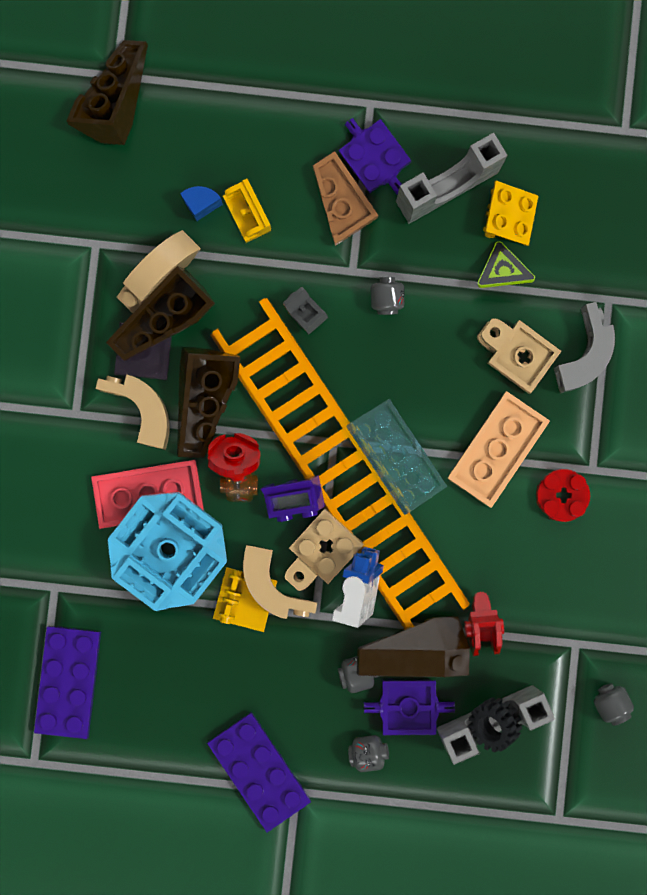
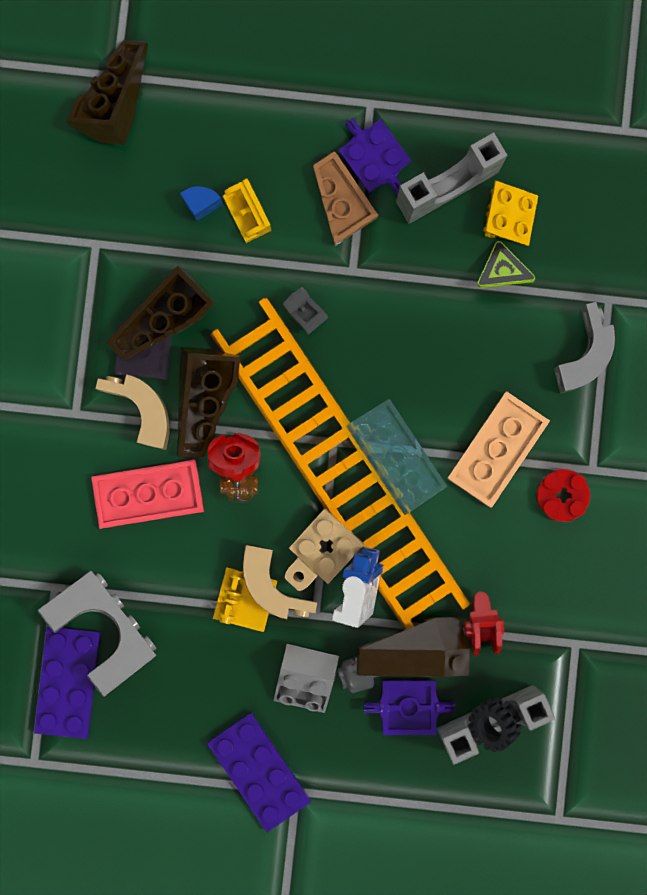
(91, 596): none -> light grey arch
(155, 267): tan arch -> none
(161, 578): medium azure piece -> none
(294, 498): dark purple window -> none
(306, 678): none -> light grey slope
(368, 753): dark grey head -> none
(387, 296): dark grey head -> none
(509, 343): tan plate -> none
(613, 704): dark grey head -> none

